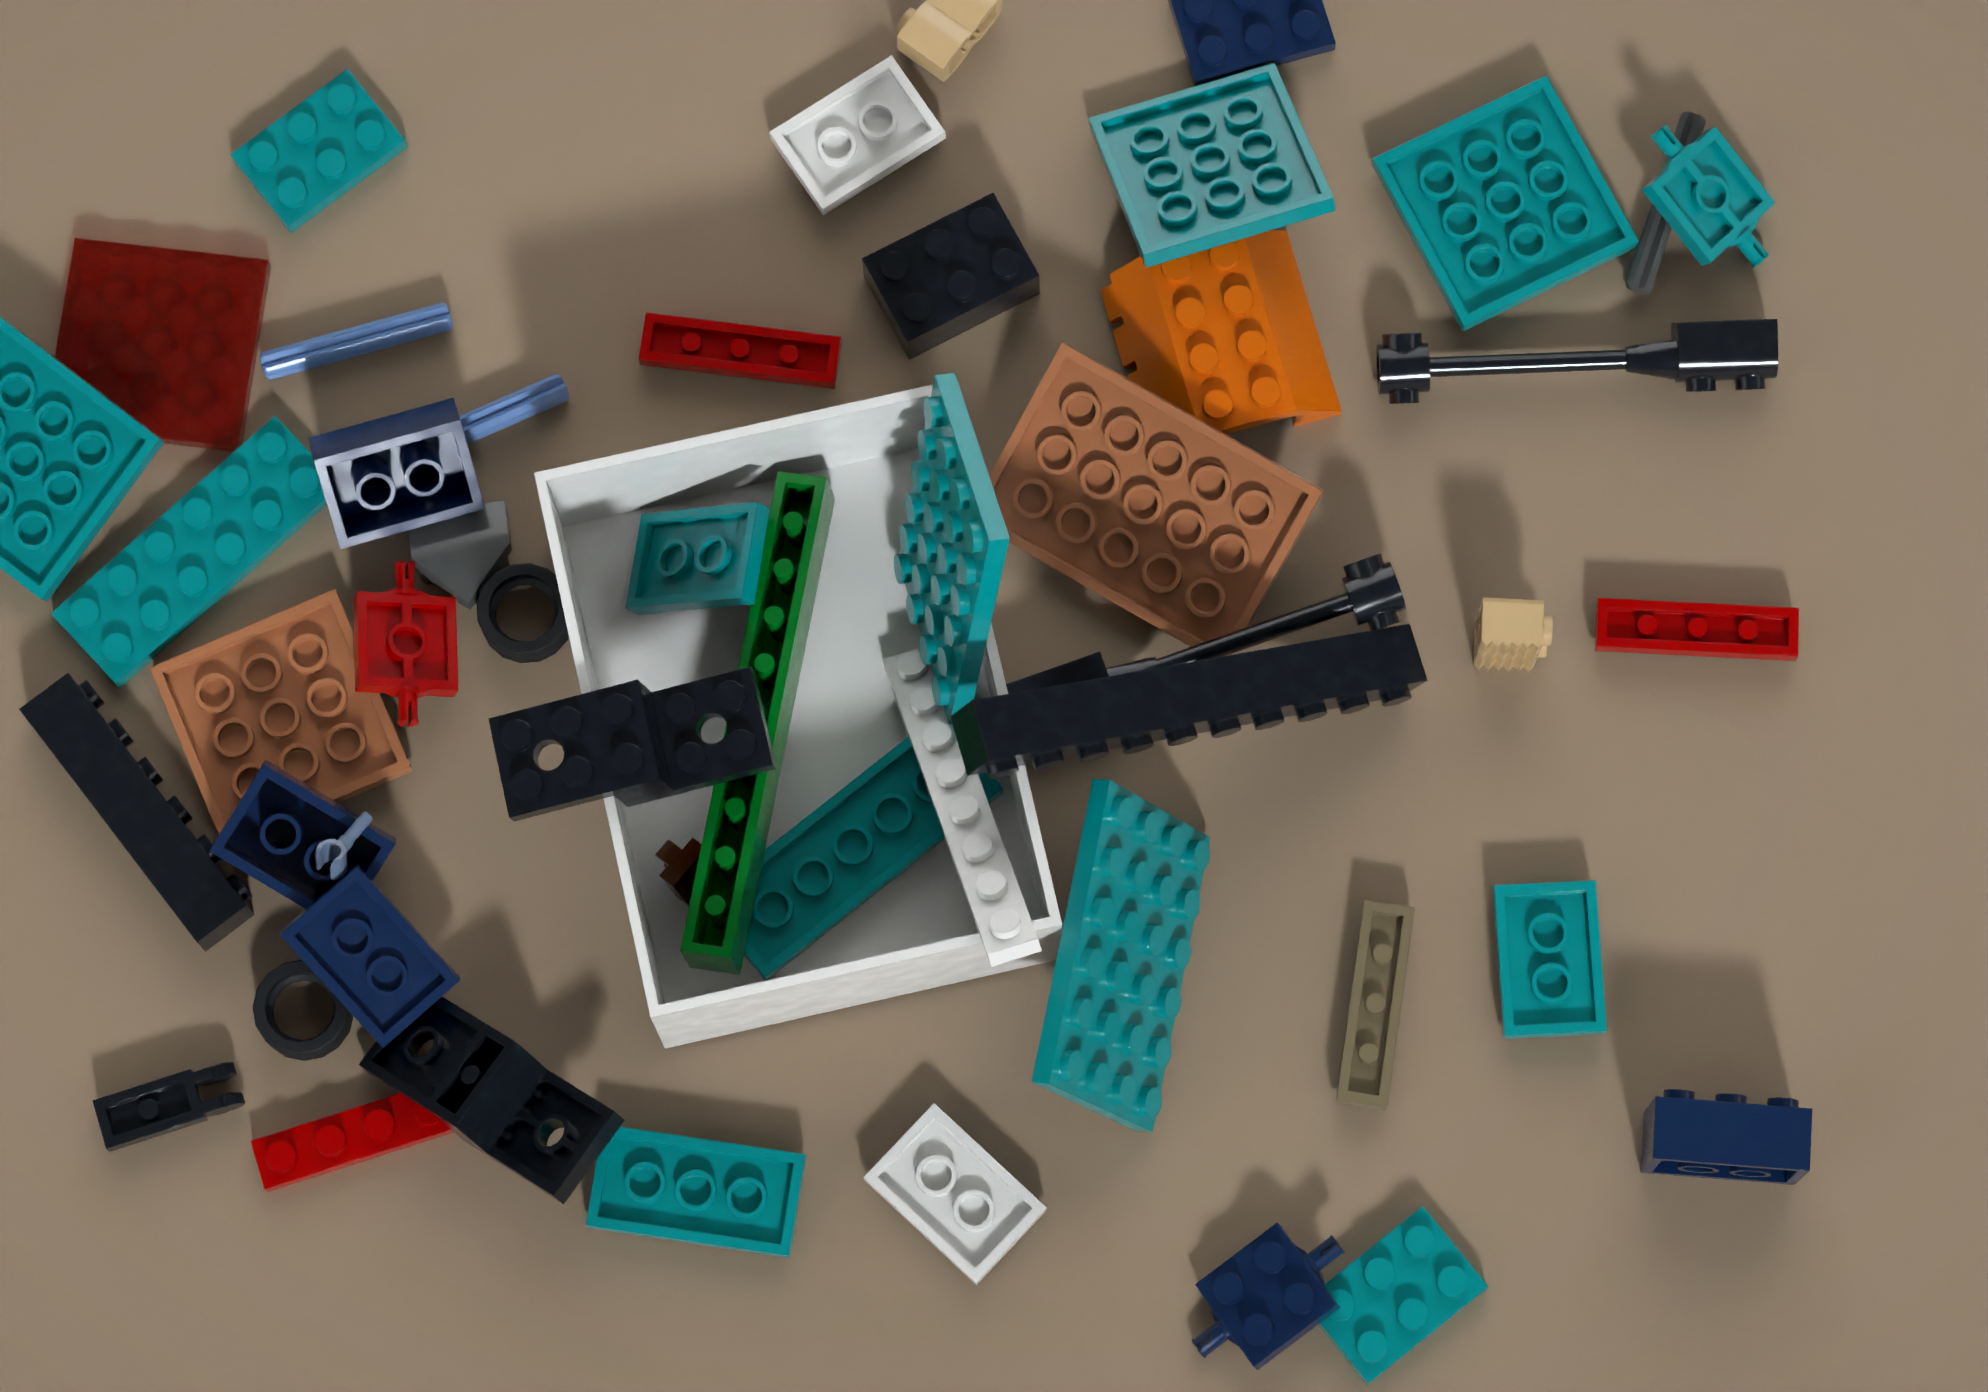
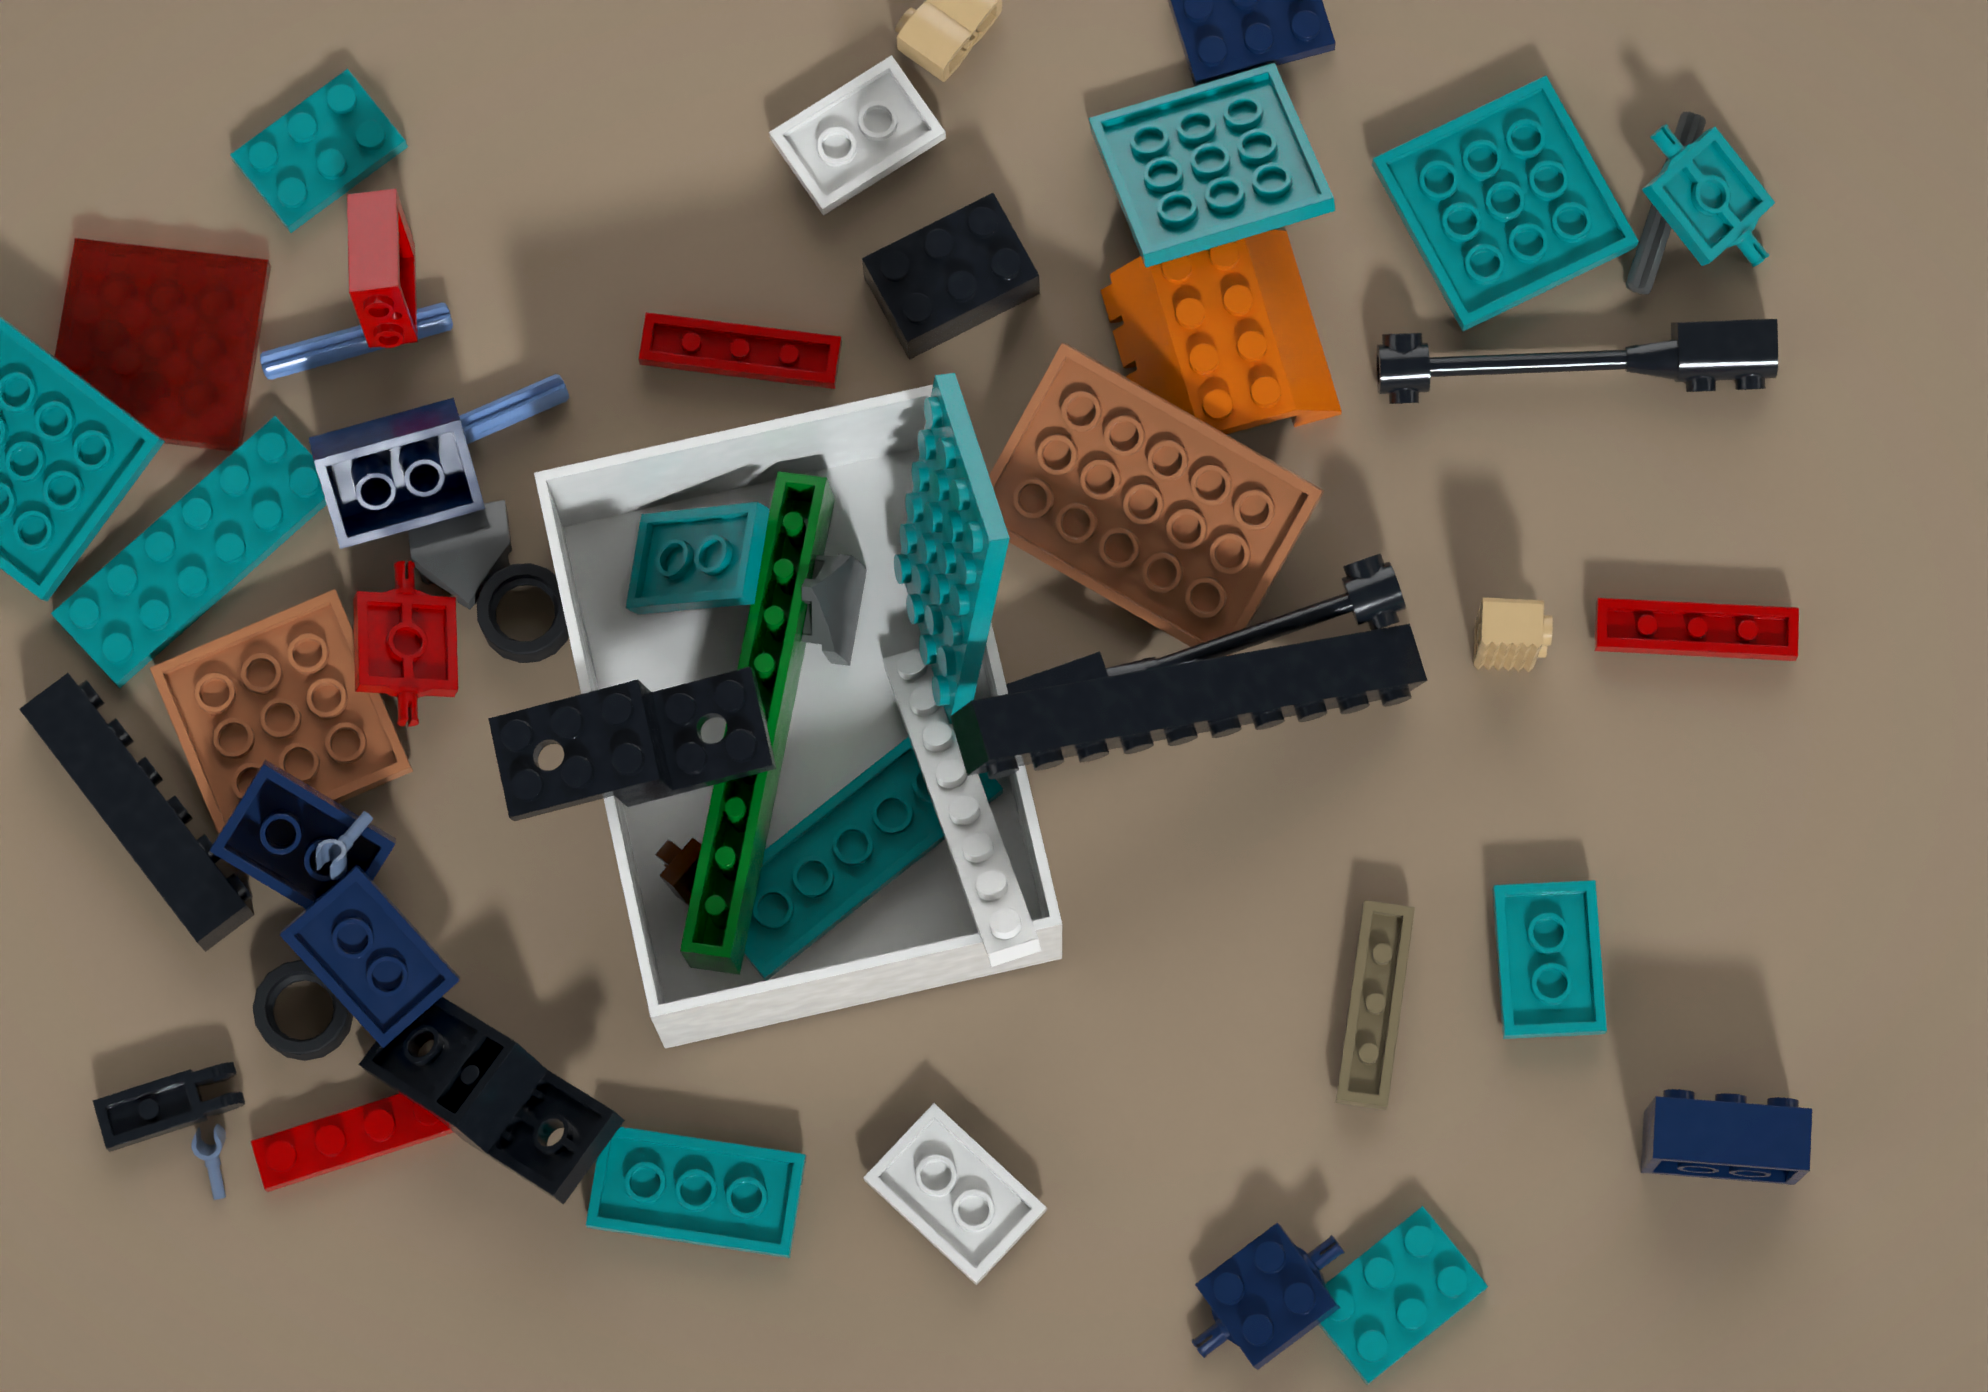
(210, 1155): none -> sand blue hand
(382, 268): none -> window
(833, 605): none -> dark grey slope
(1121, 957): teal plate -> none

